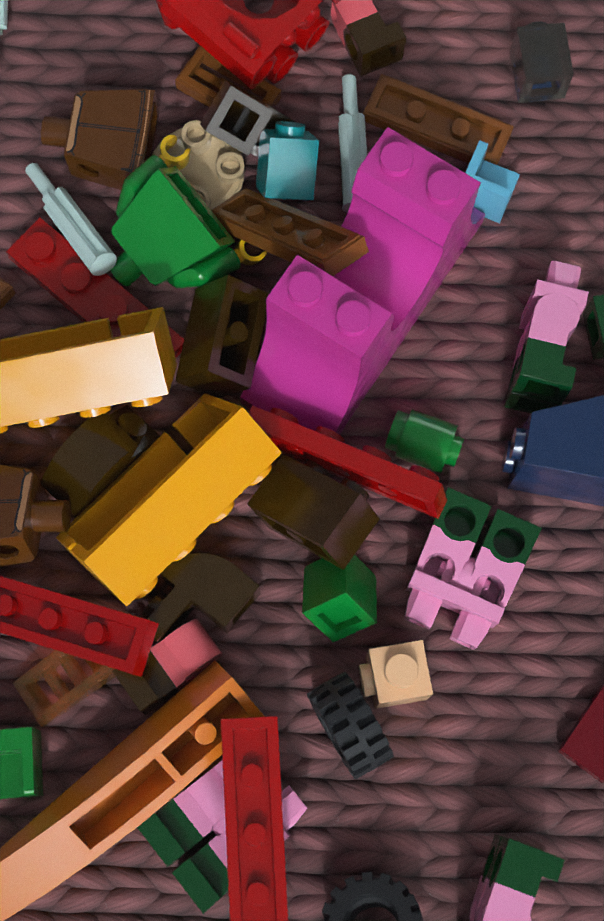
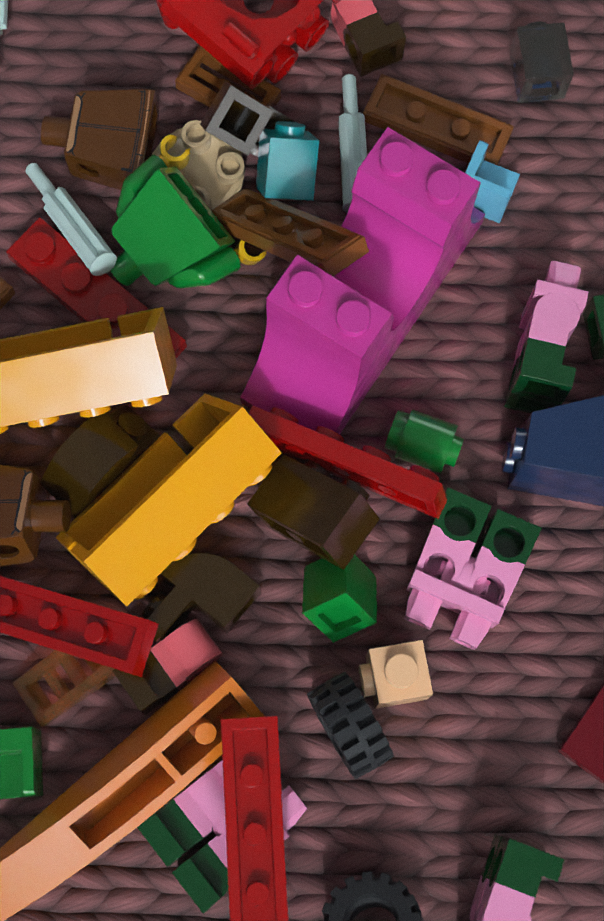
(222, 337): dark brown brick -> none

